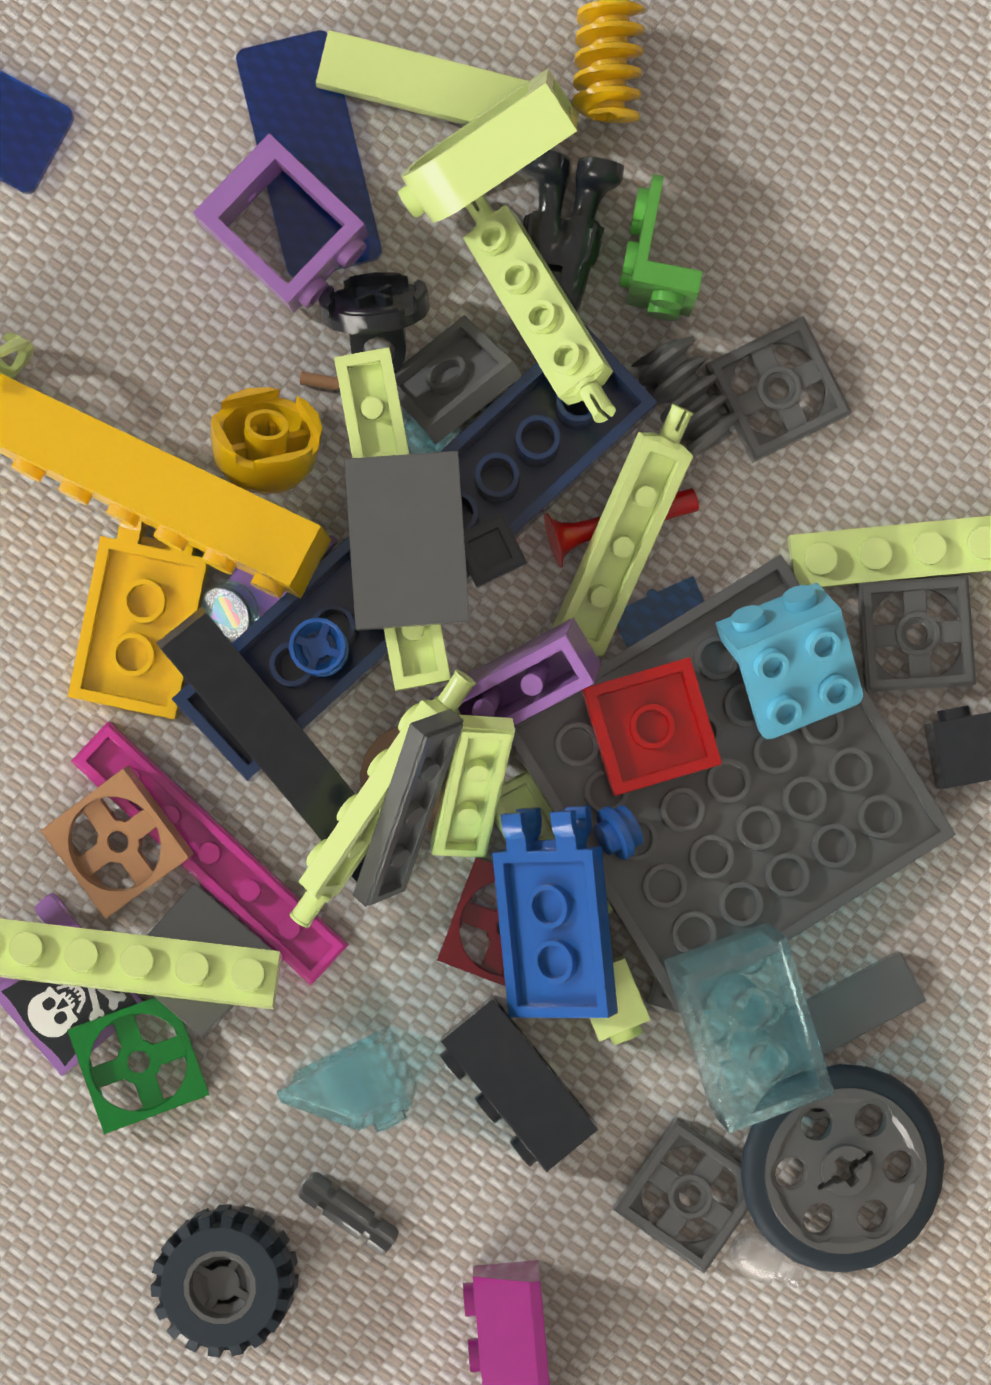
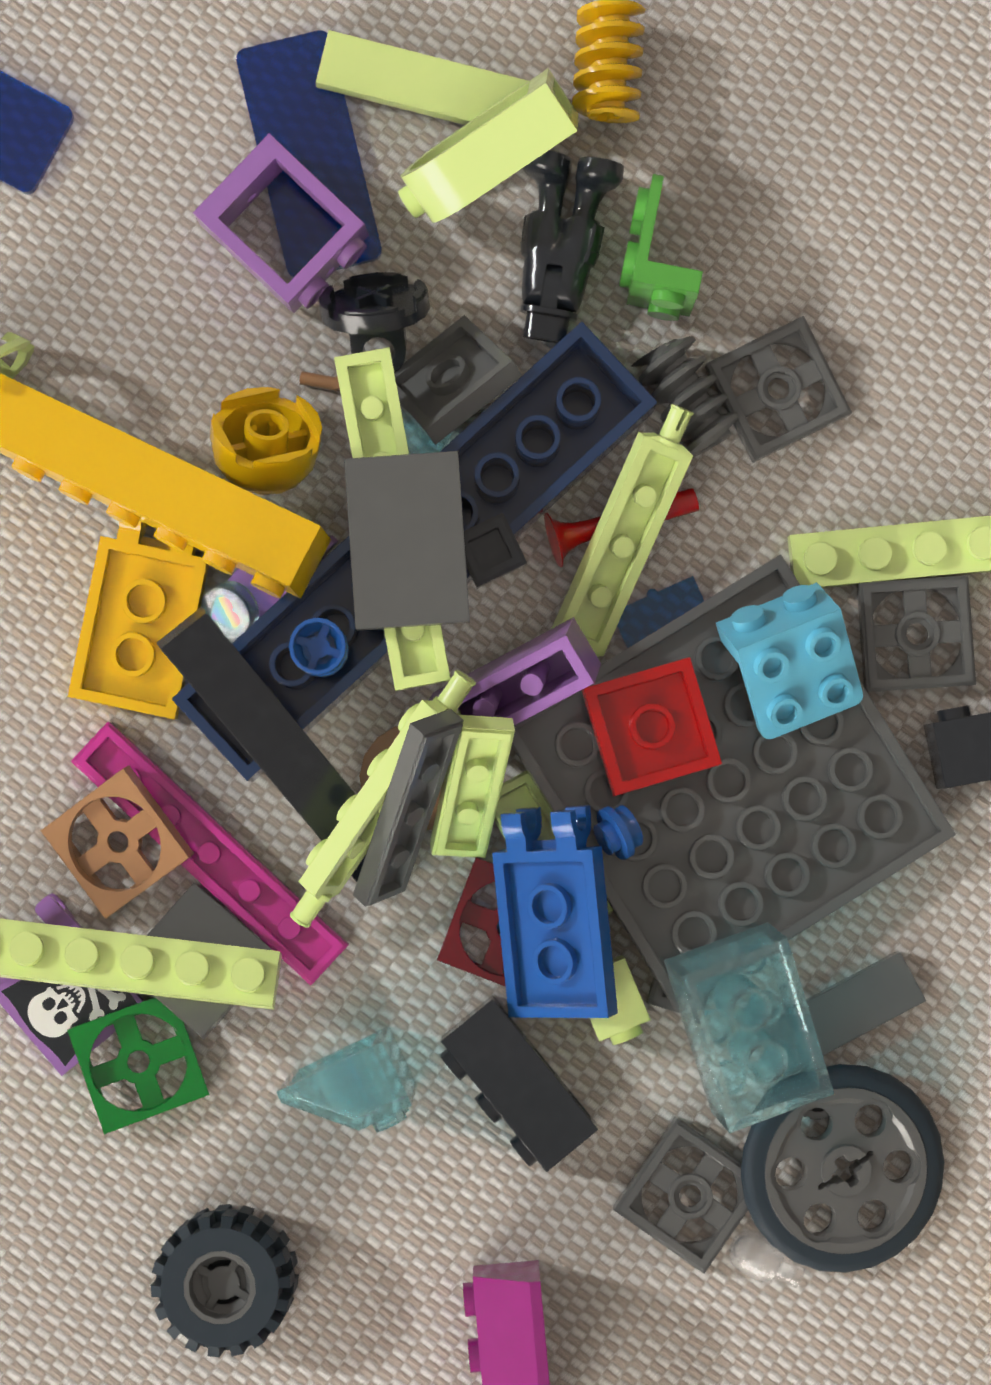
(348, 1213): dark grey axle -> none
(539, 308): yellowish green plate -> none

